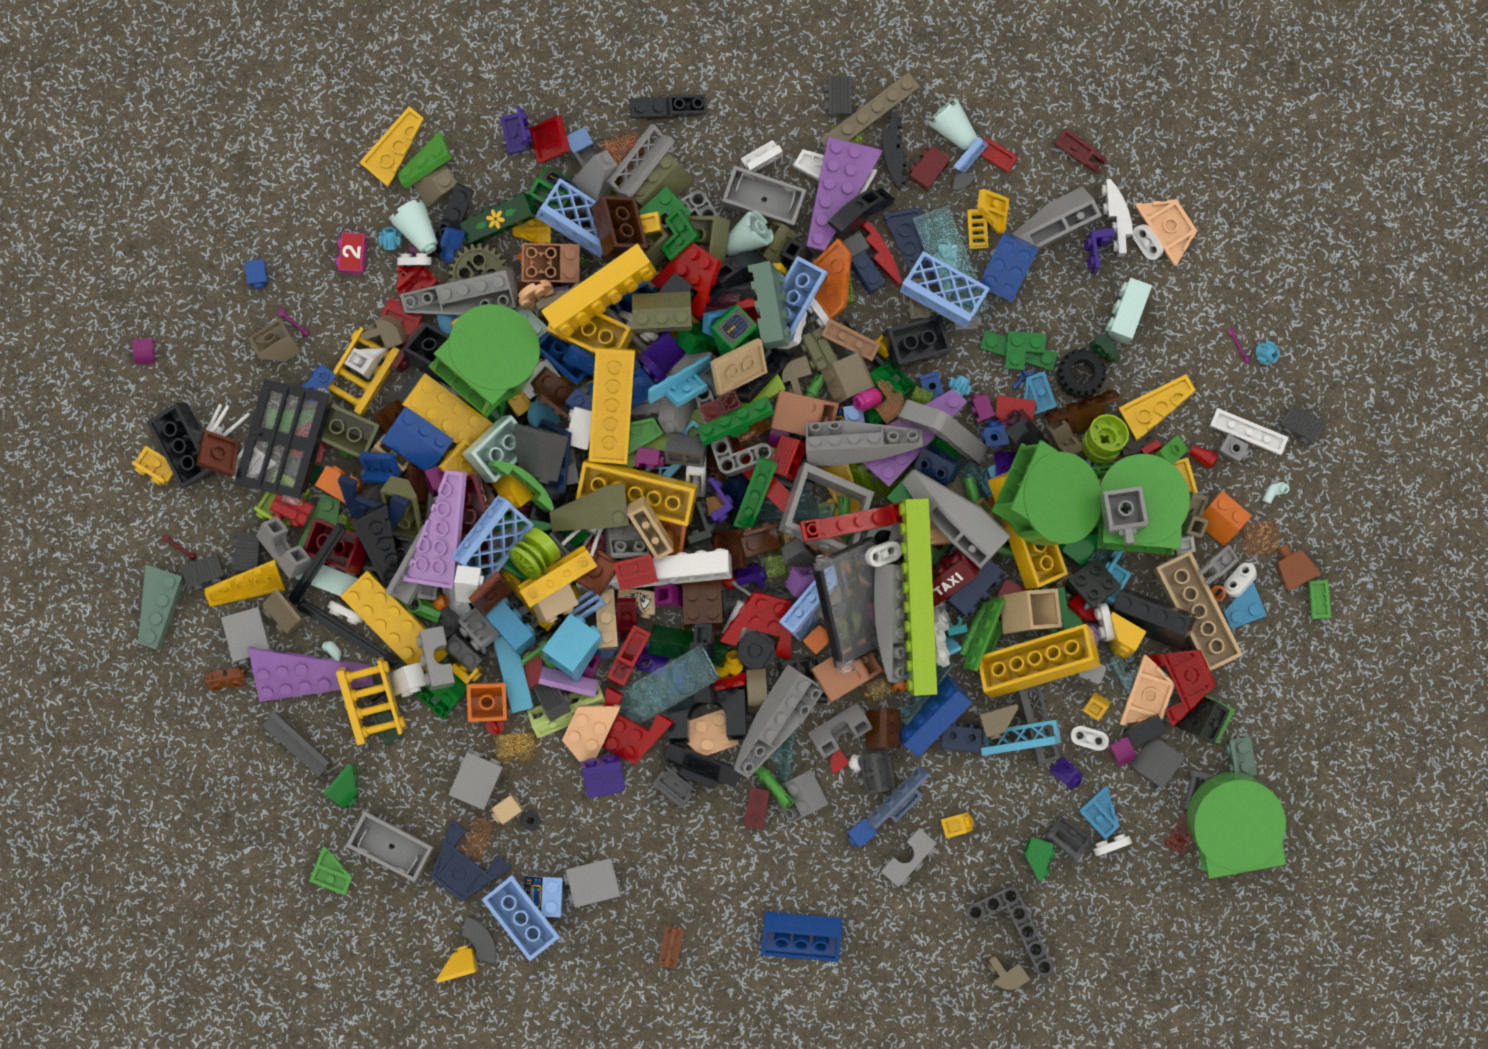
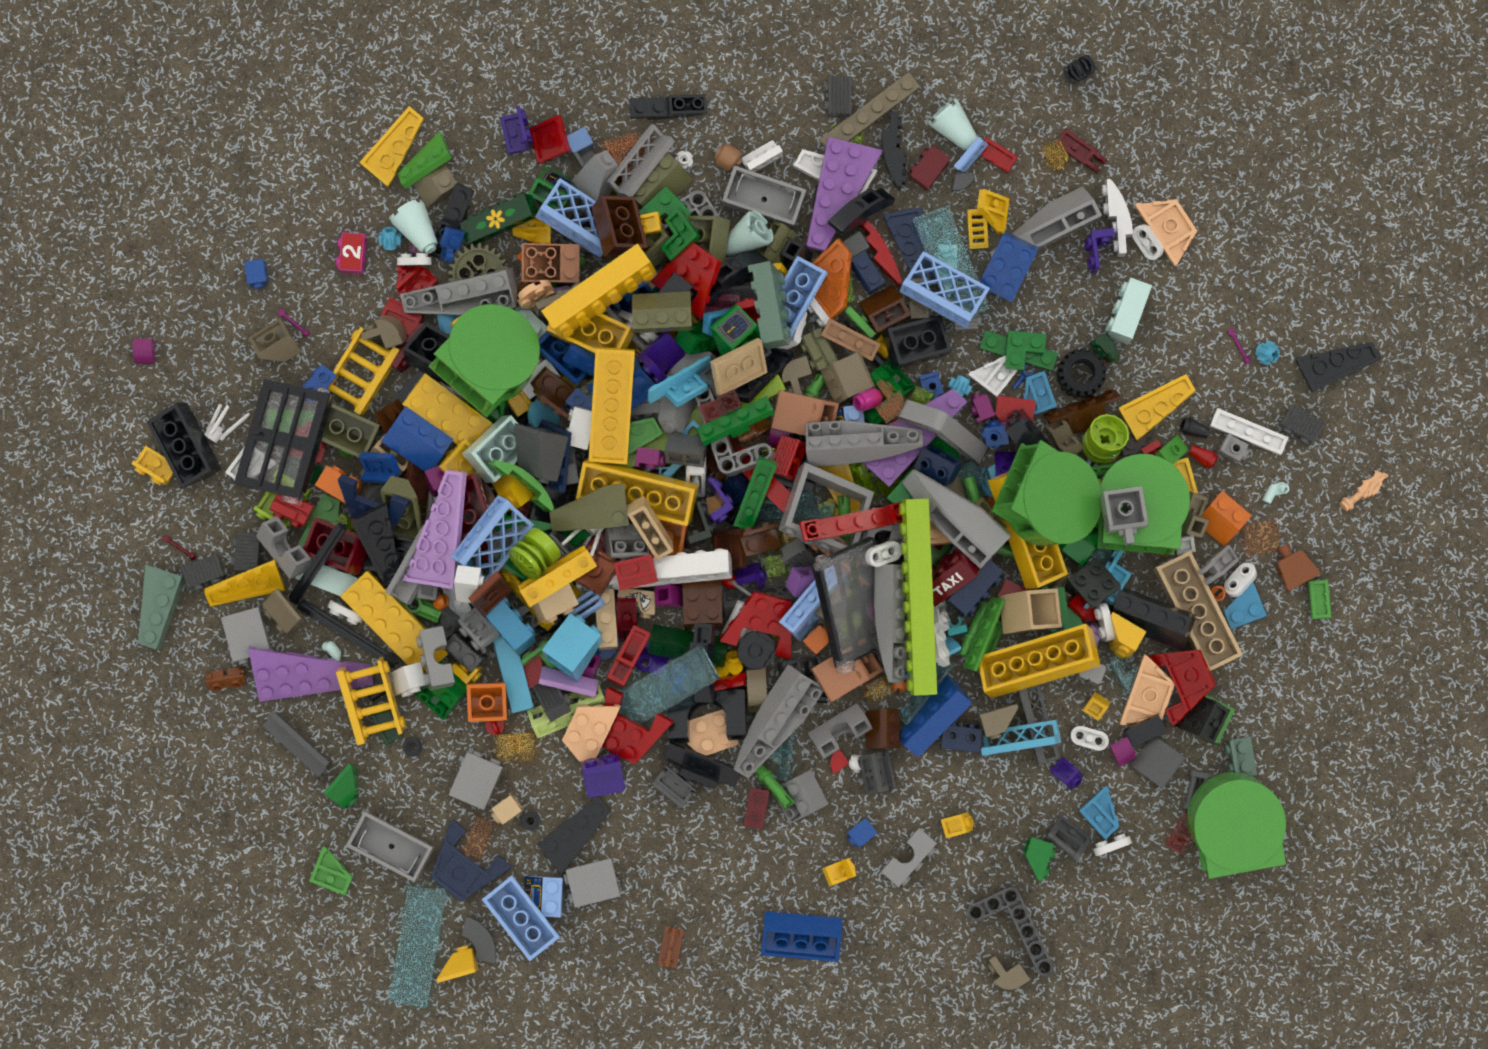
(217, 453): copper tile -> none
(365, 360): white slope -> none
(407, 742): none -> black plate
(417, 946): none -> clear light blue plate
(571, 836): none -> black wing
(688, 156): none -> white plate
(727, 157): none -> medium nougat head
(839, 871): none -> yellow bracket
(860, 322): none -> bright green plate
(885, 310): none -> reddish brown slope
(900, 800): sand blue bracket -> none
(993, 376): none -> white wing
(1055, 154): none -> clear yellow bracket
(1079, 69): none -> black gear
(1193, 428): none -> black cone
(1330, 366): none -> black wing
(1367, 489): none -> light nougat piece

